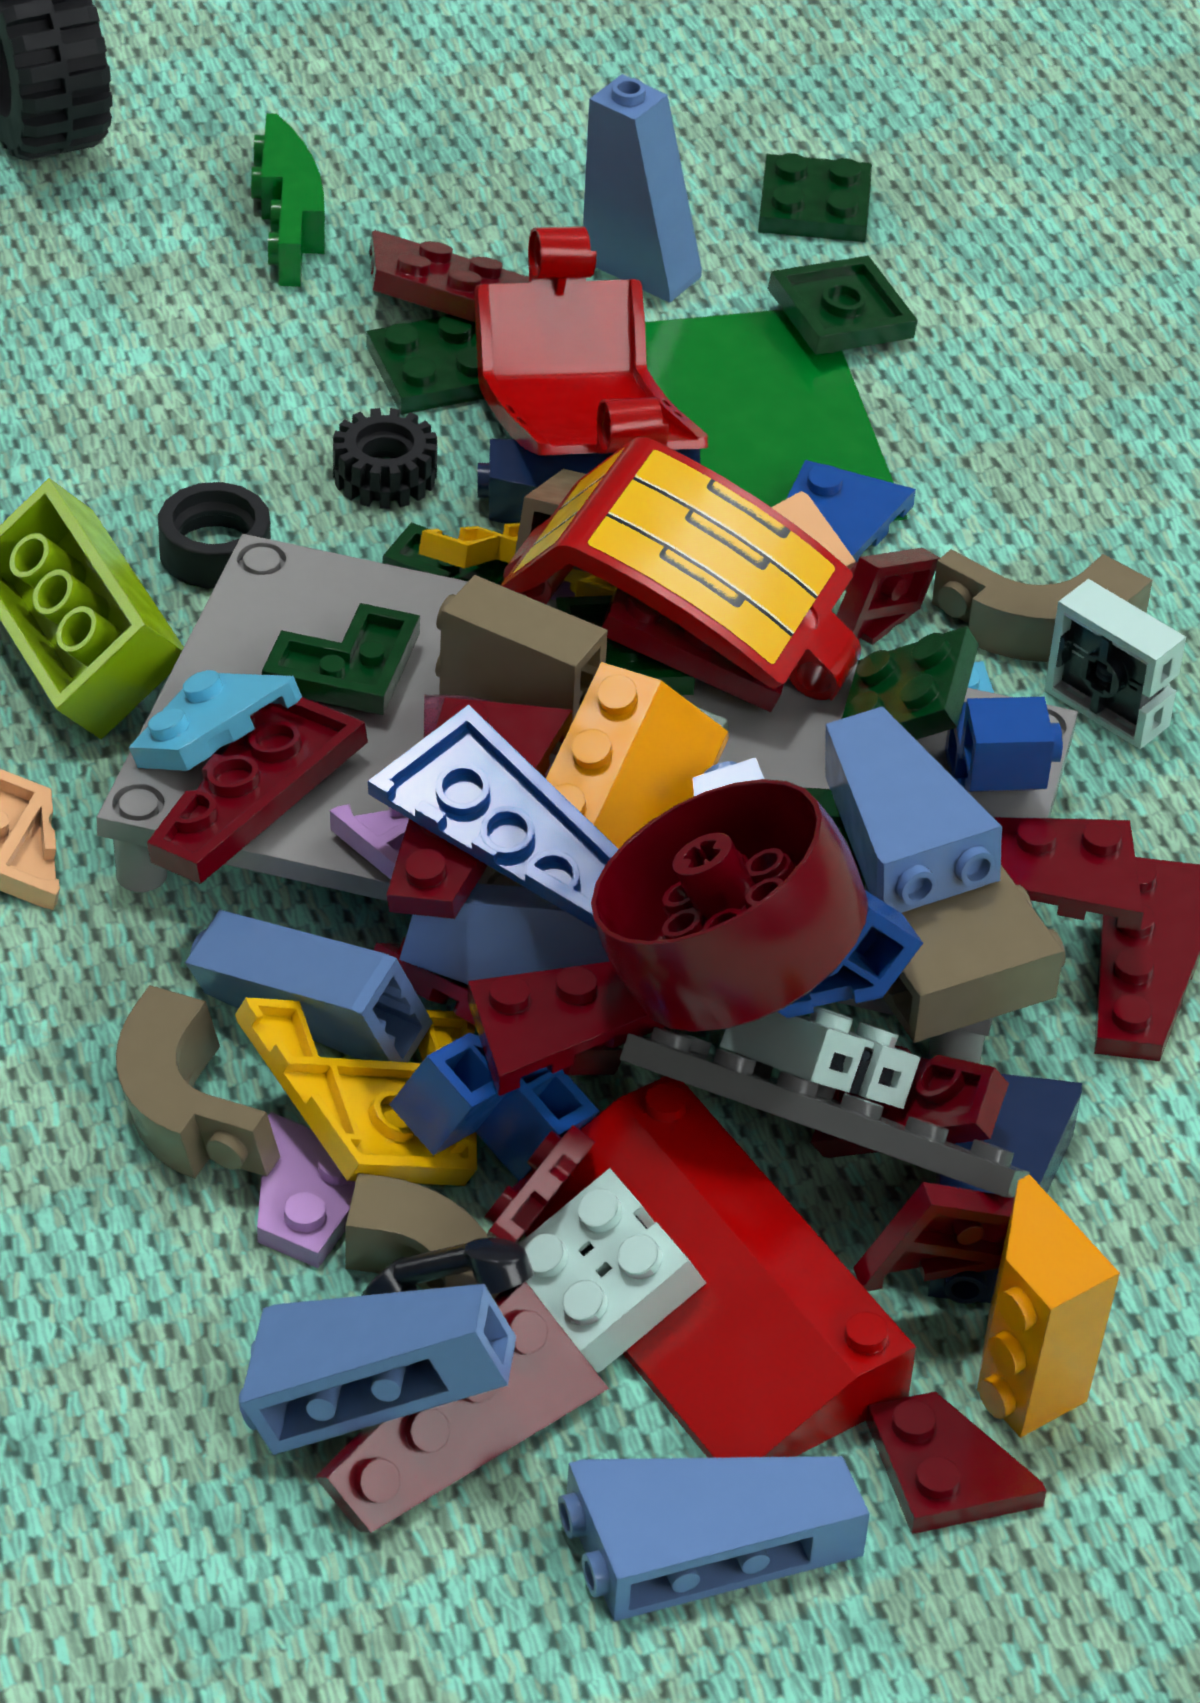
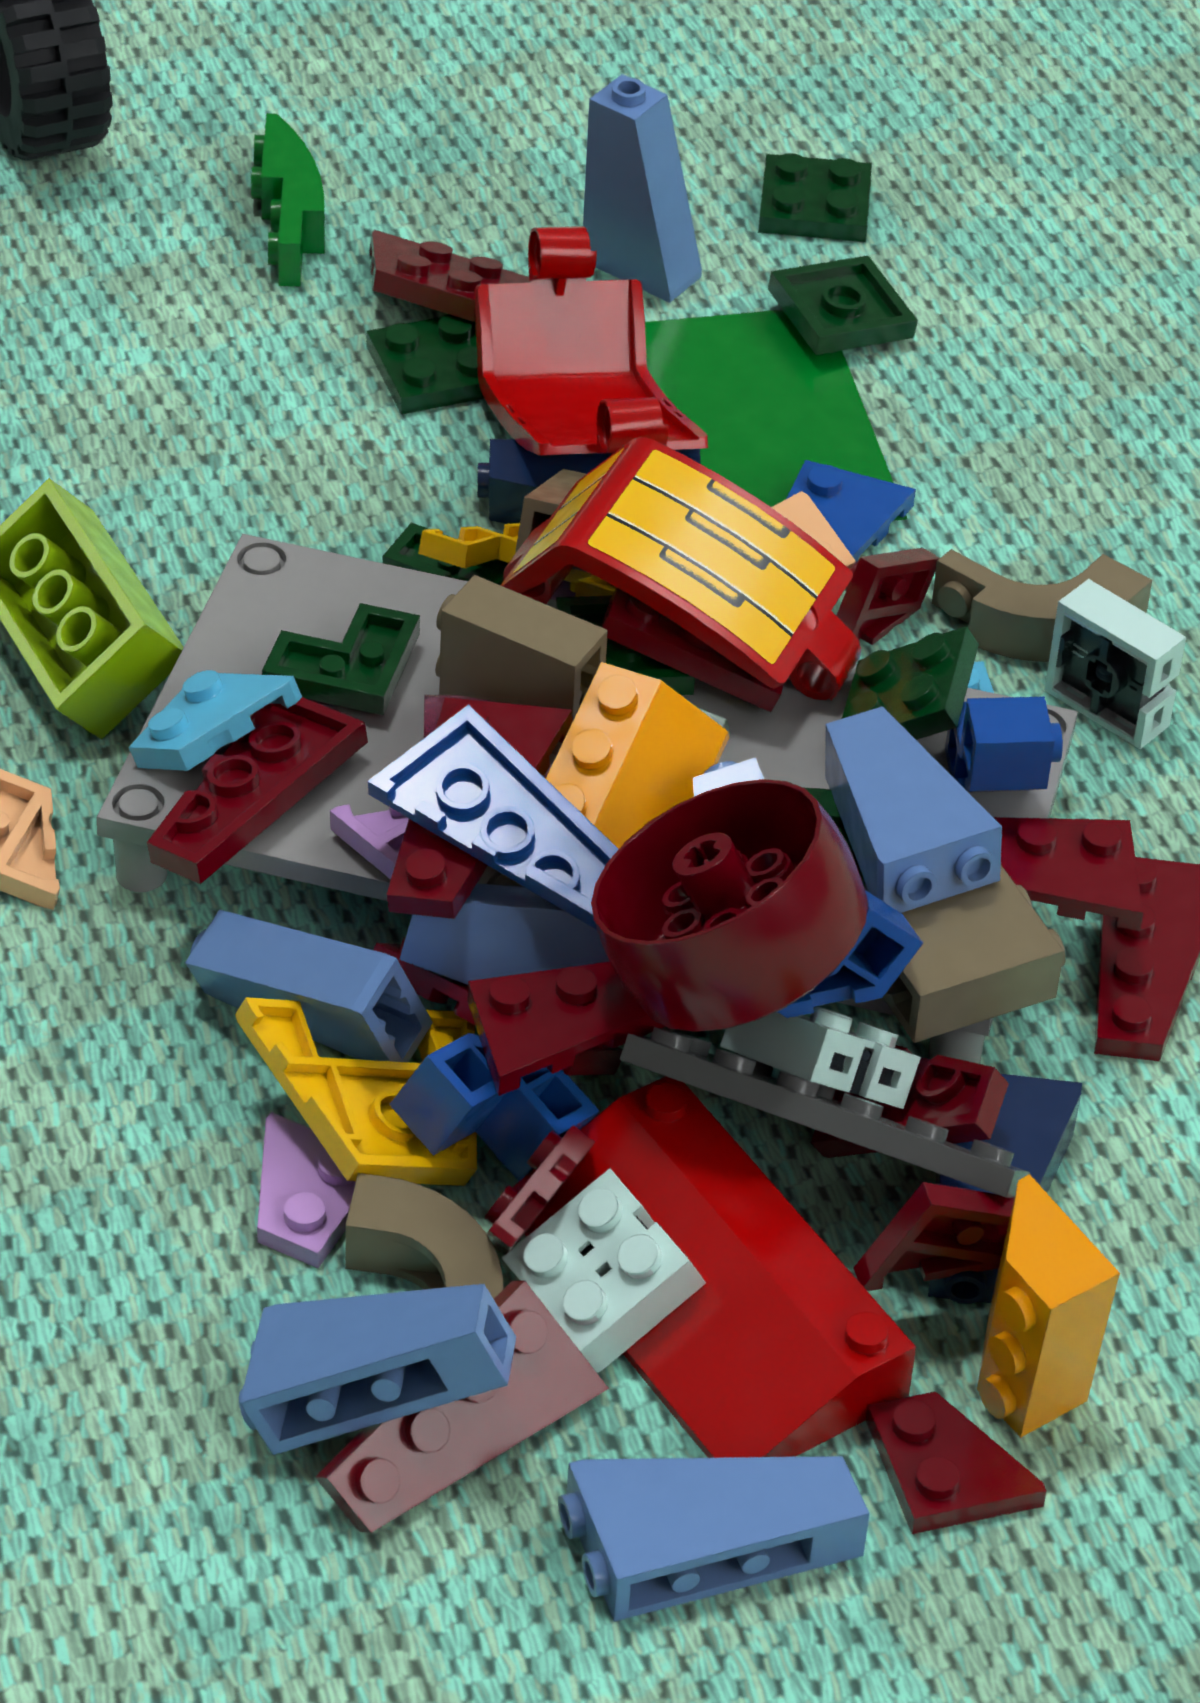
(158, 1062): dark tan arch -> none
(202, 507): black tyre -> none
(378, 479): black tyre -> none
(492, 1260): black bar -> none

